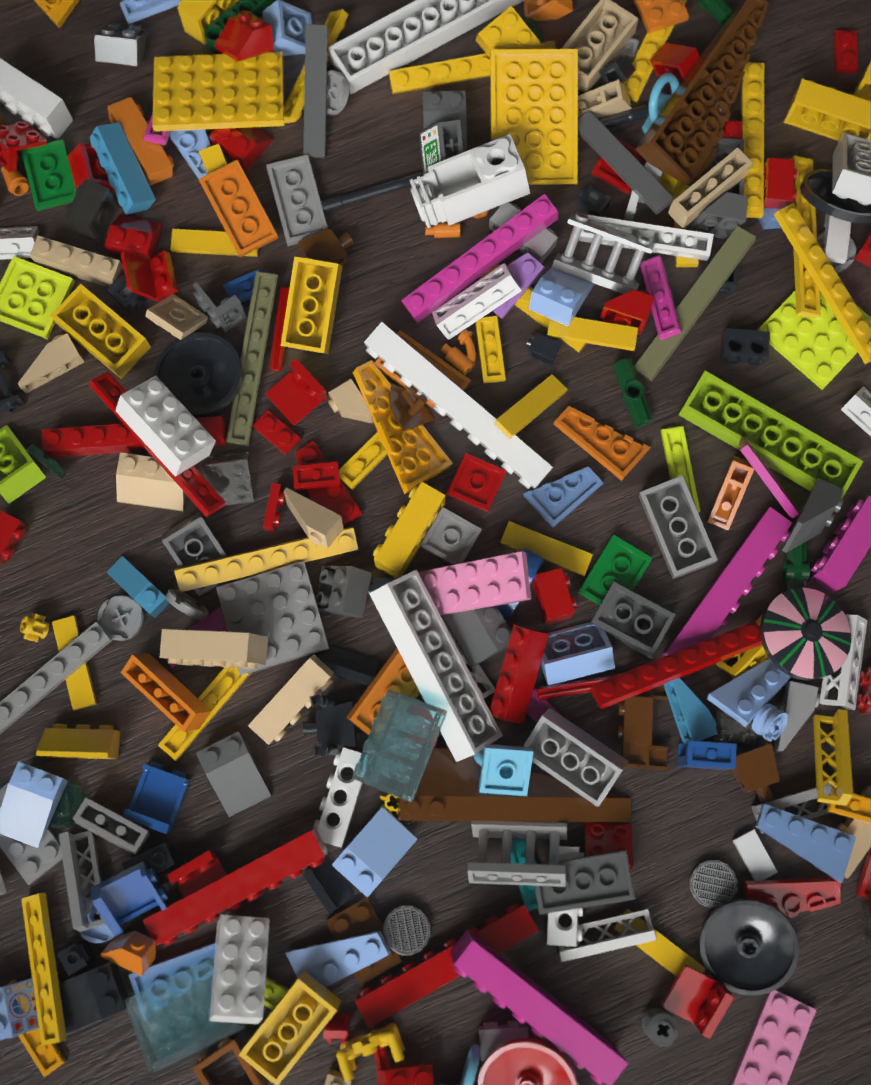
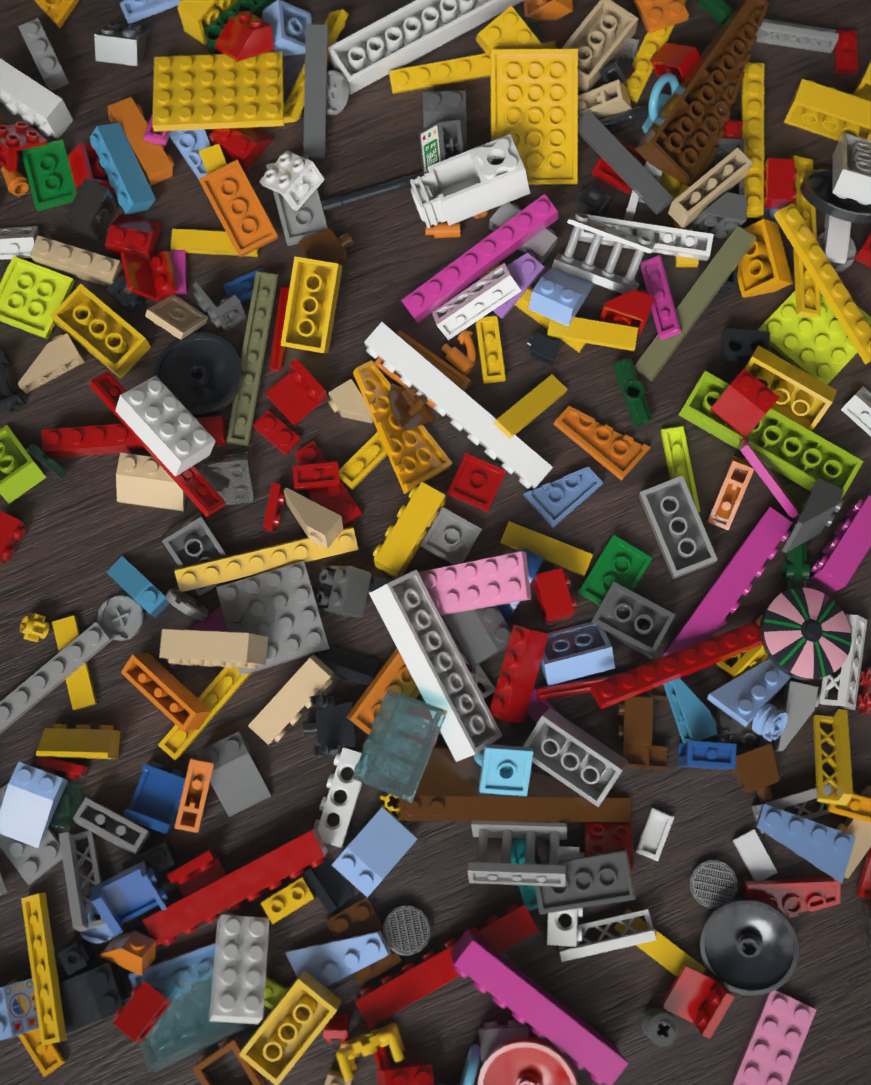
(43, 54): none -> light grey brick
(52, 765): none -> red plate
(141, 1012): none -> red brick
(180, 269): none -> dark pink tile
(194, 795): none -> orange slope
(288, 900): none -> yellow brick
(293, 178): none -> white bracket
(654, 834): none -> white tile
(744, 403): none -> red slope
(765, 263): none -> light orange slope
(797, 36): none -> light grey fence
(801, 395): none -> yellow brick

